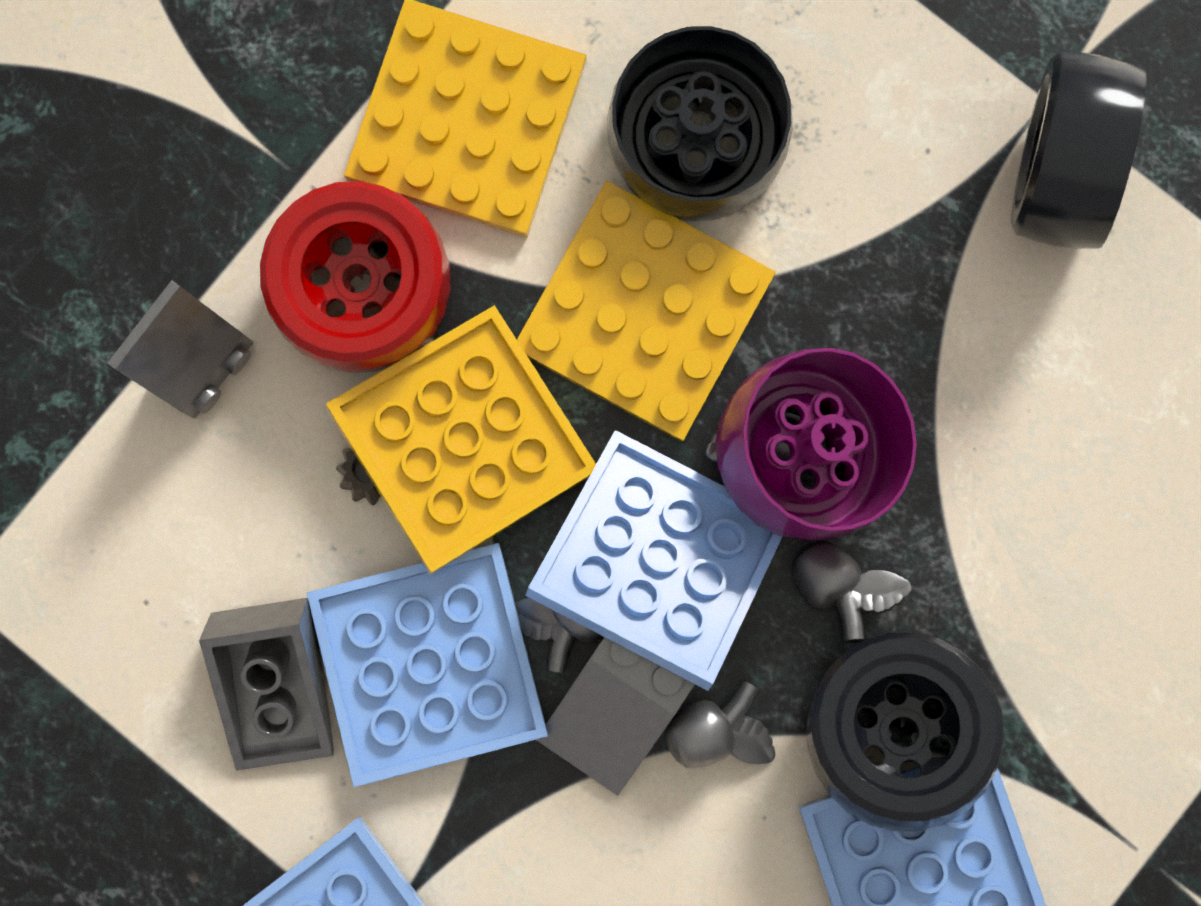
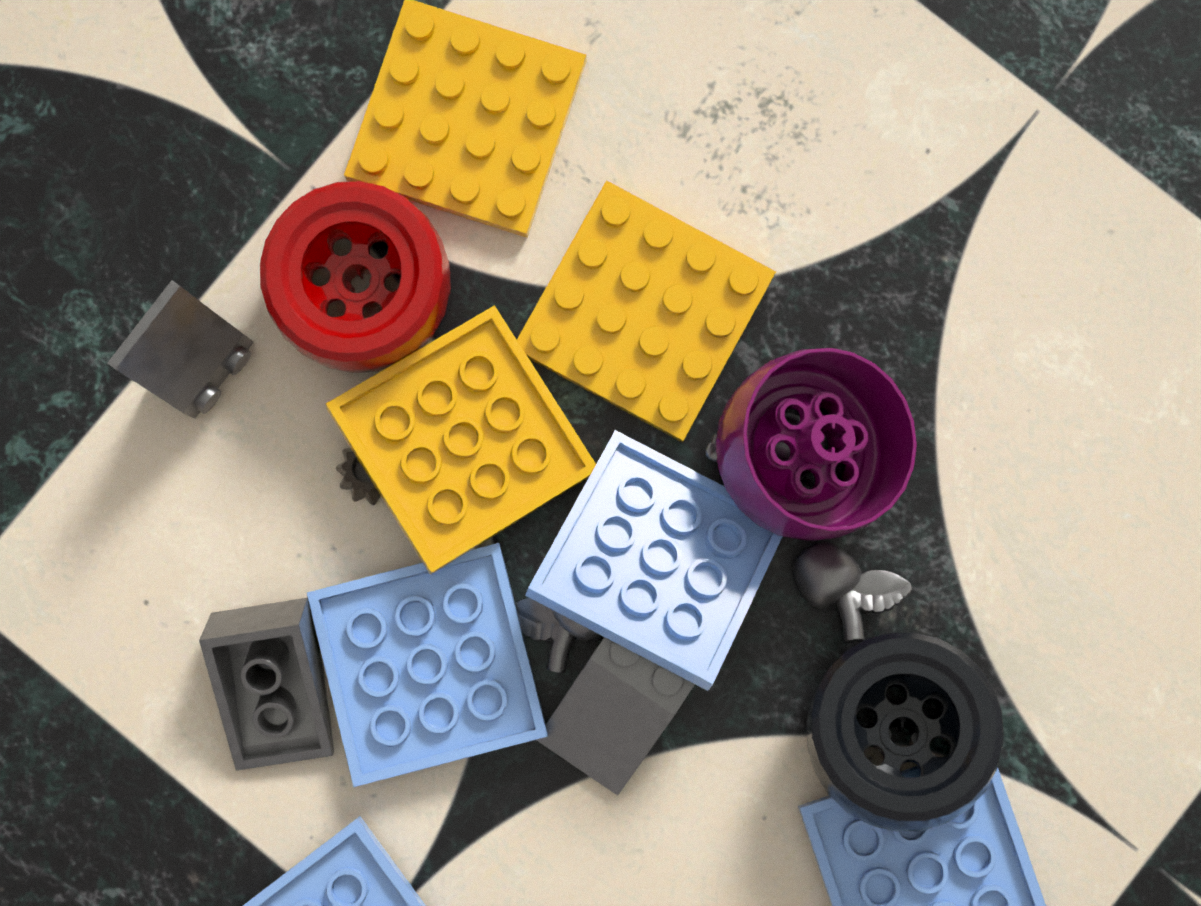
(707, 735): flat silver piece -> none
(722, 71): black wheel -> none
(1078, 150): black wheel -> none

